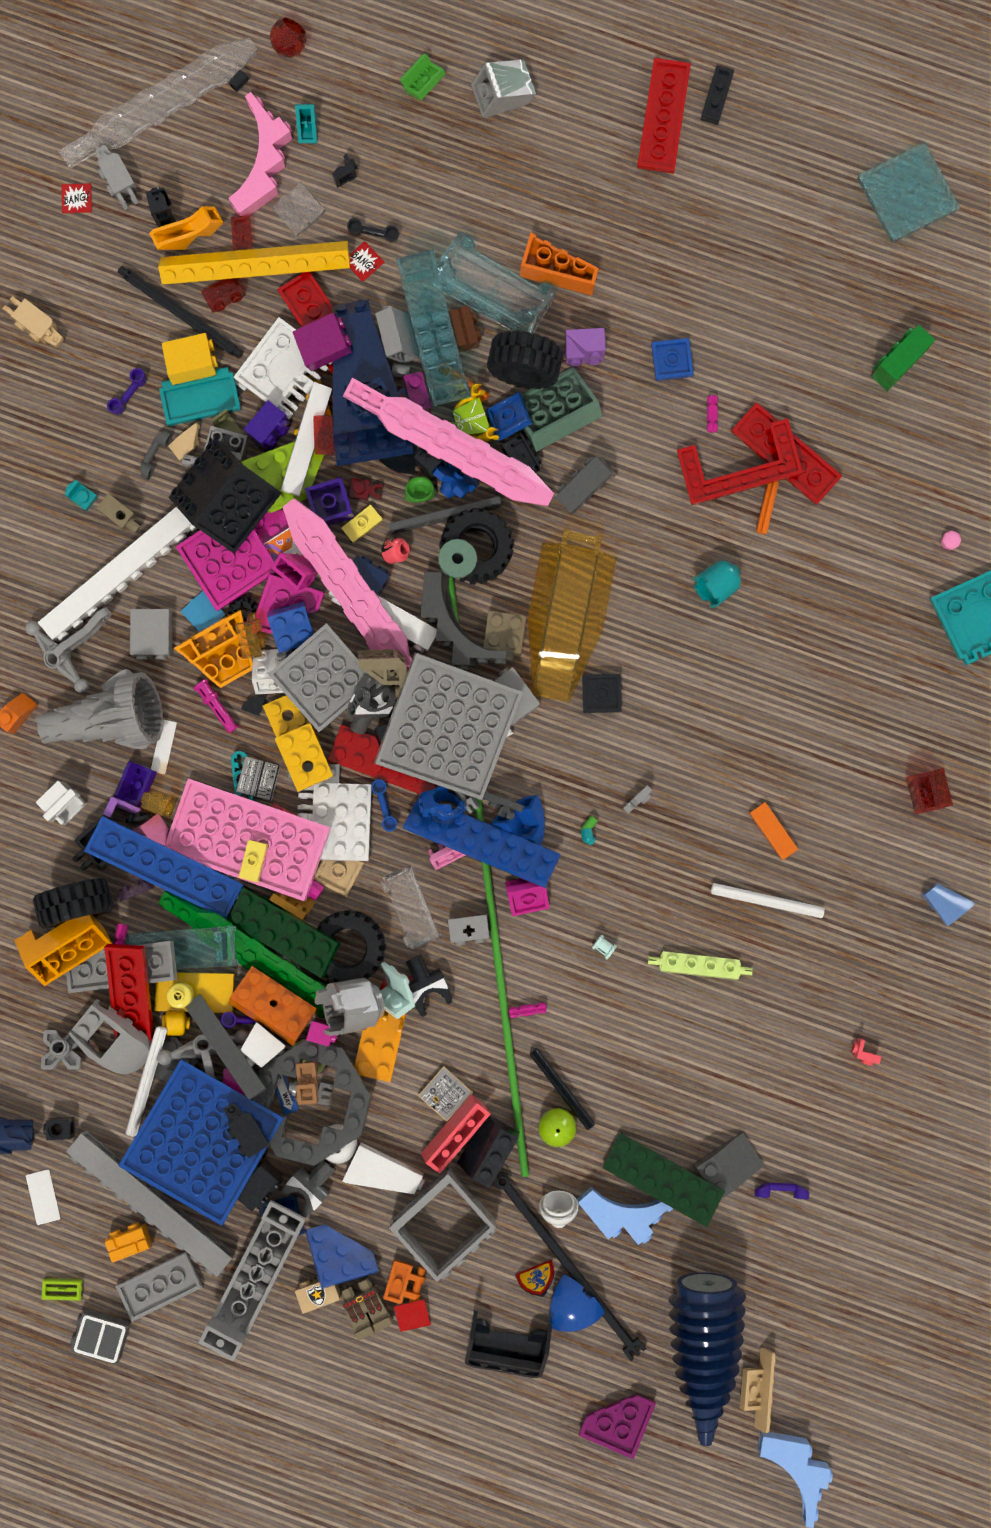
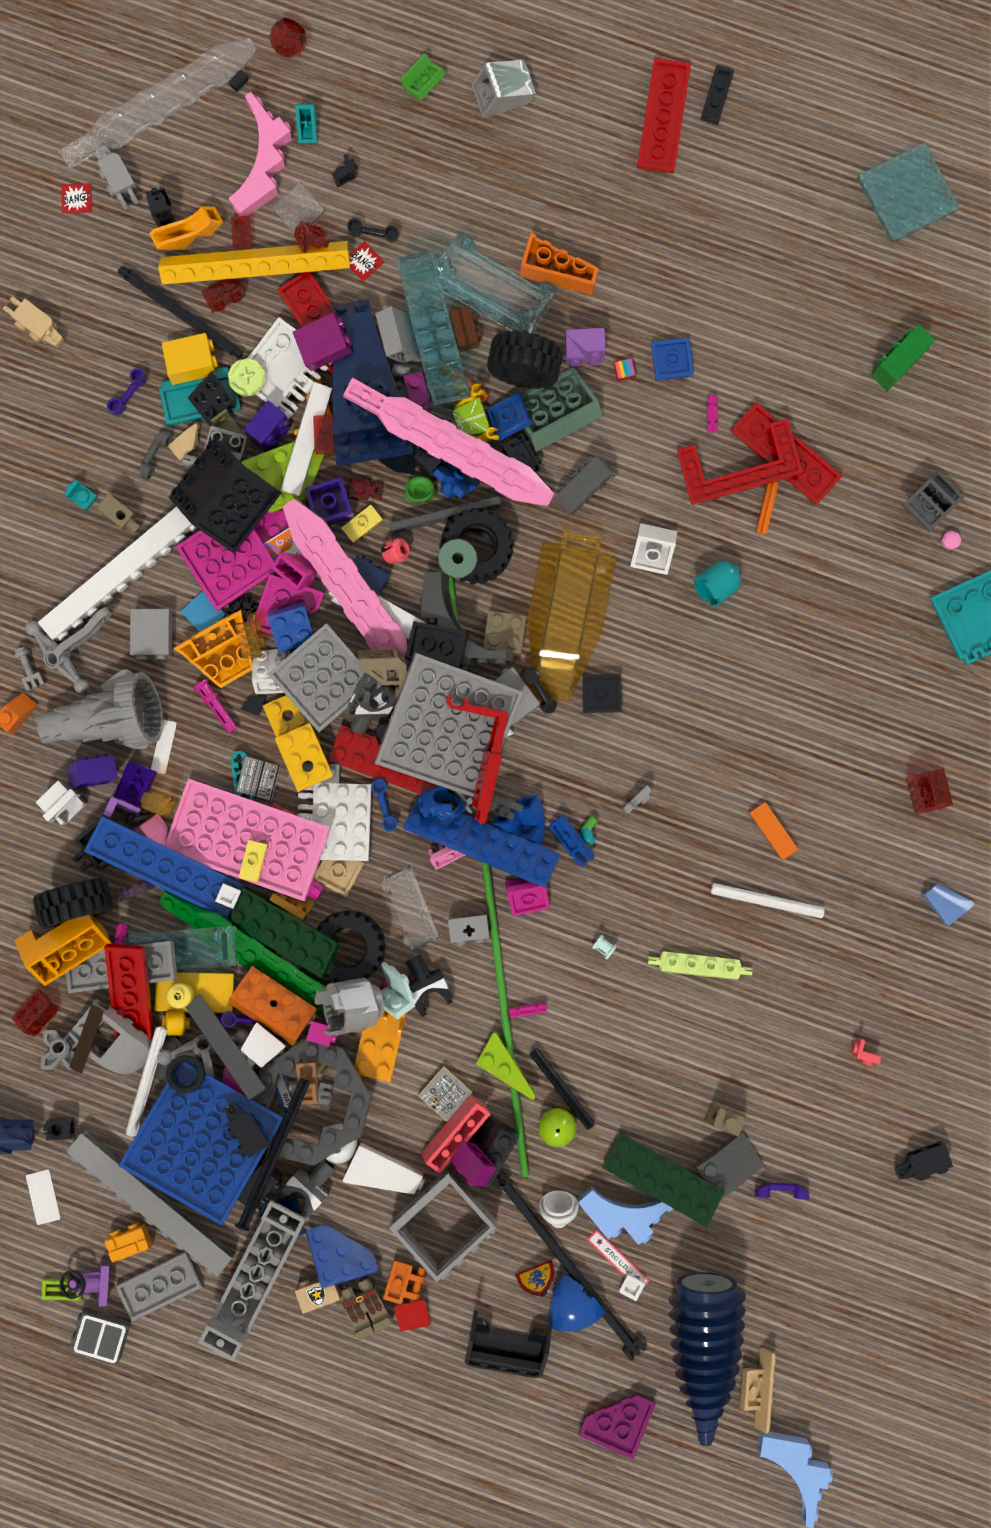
(31, 677): none -> light grey hinge
(35, 1013): none -> clear red bracket
(86, 1039): none -> dark brown sticker
(88, 1282): none -> medium lavender piece
(92, 772): none -> dark purple brick
(171, 1069): none -> black tyre
(211, 398): none -> black hinge
(228, 895): none -> white plate
(247, 377): none -> yellowish green tile
(273, 1155): none -> black axle
(312, 234): none -> clear red bracket
(437, 643): none -> black plate
(473, 1164): none -> magenta brick
(491, 756): none -> red hinge
(498, 1062): none -> lime wing
(532, 676): none -> black bar
(571, 841): none -> blue hinge
(614, 1256): none -> sticker
(624, 369): none -> tile
(632, 1286): none -> white tile
(653, 549): none -> white slope
(725, 1119): none -> dark tan torso
(924, 1162): none -> black hinge
(933, 501): none -> dark grey bracket

